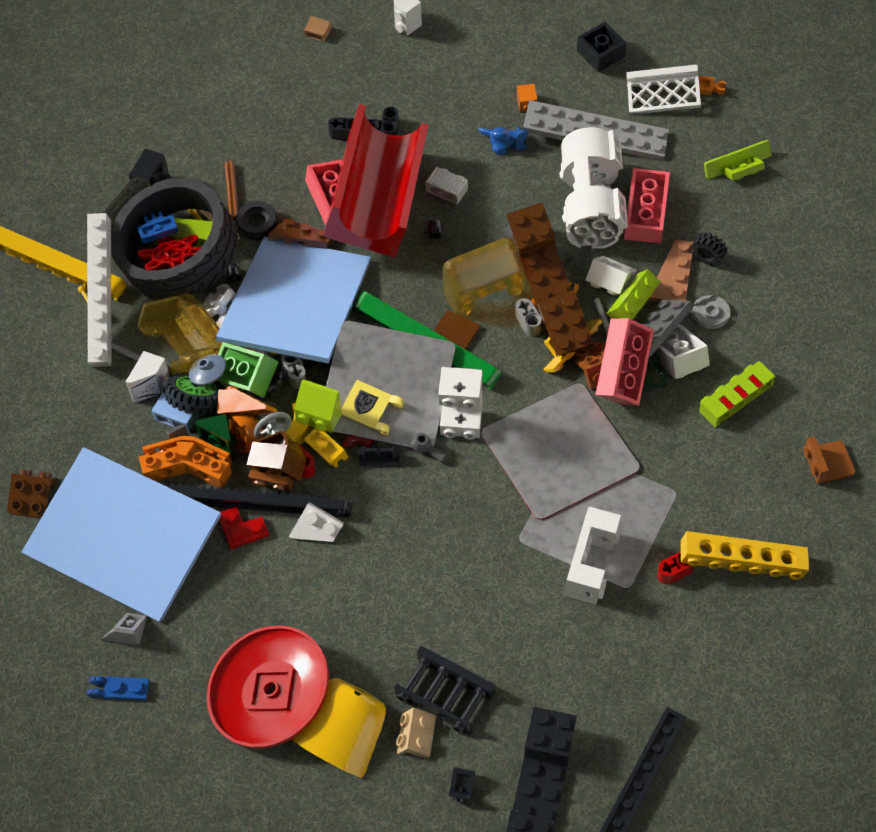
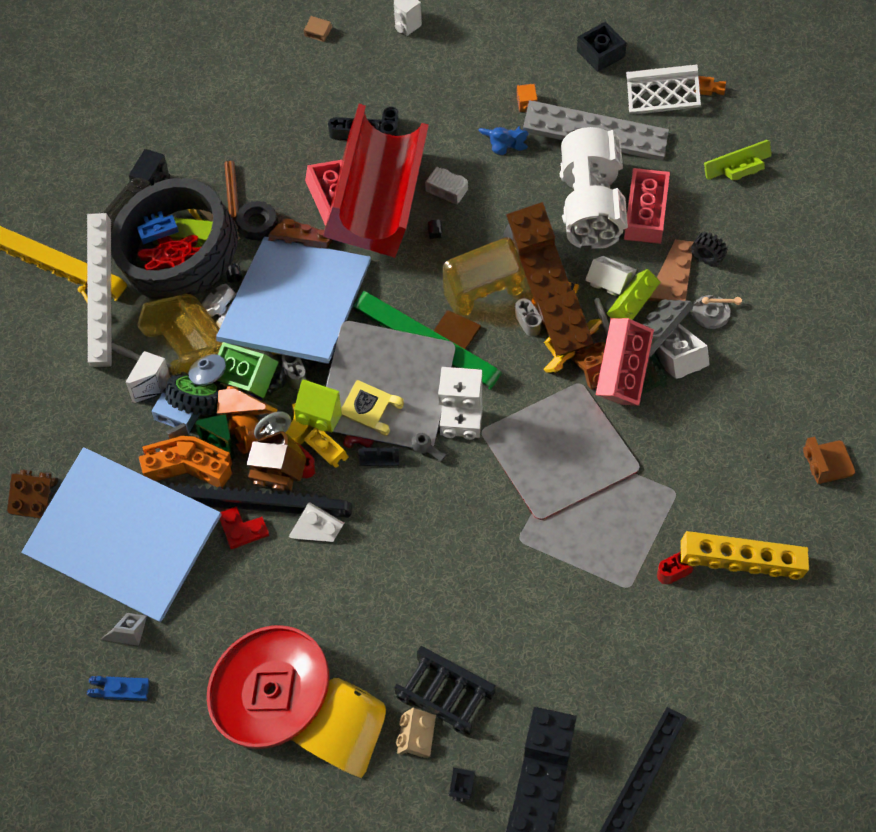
(600, 530): white plate -> none
(736, 393): lime brick -> none
(737, 300): none -> light nougat hinge

